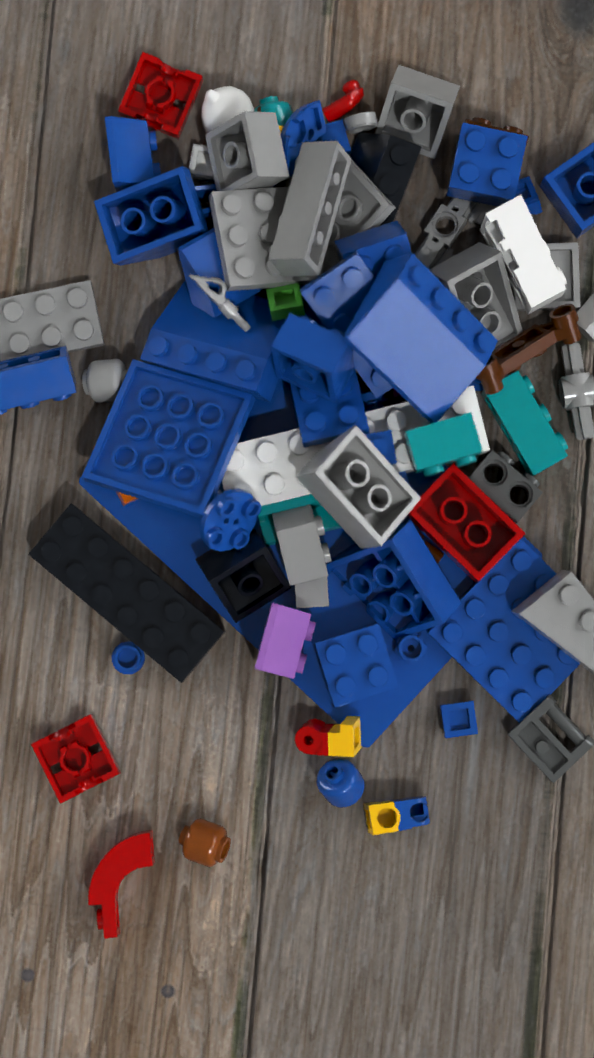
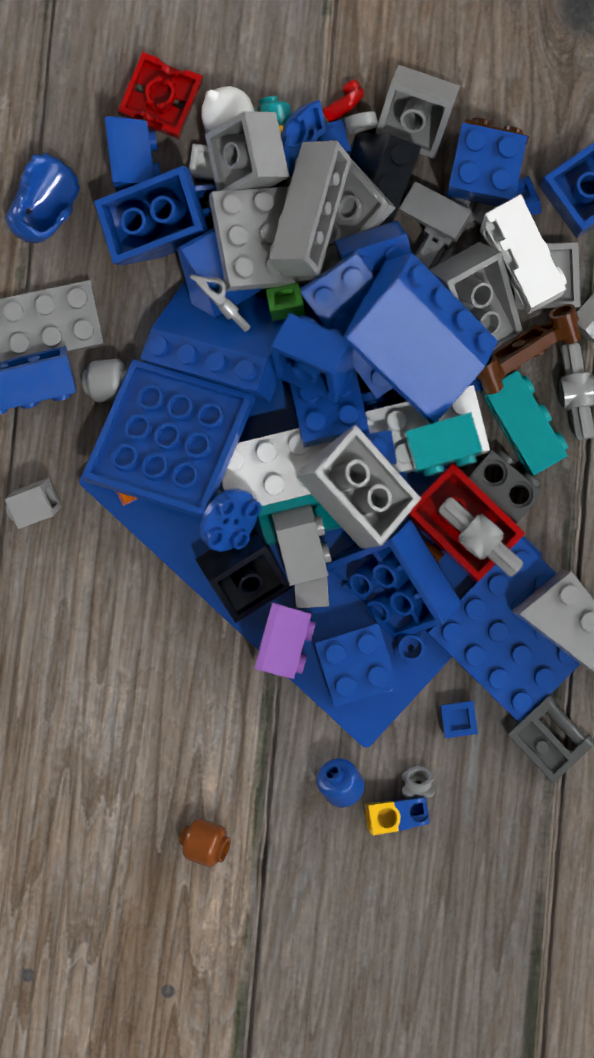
(32, 503): none -> light grey brick
(49, 192): none -> blue piece
(71, 751): red brick -> none
(124, 857): red arch -> none
(126, 593): black brick -> none
(128, 658): blue plate -> none
(330, 739): leg -> none
(418, 782): none -> light grey plate
(435, 211): none -> light grey tile
(480, 537): none -> light grey axle

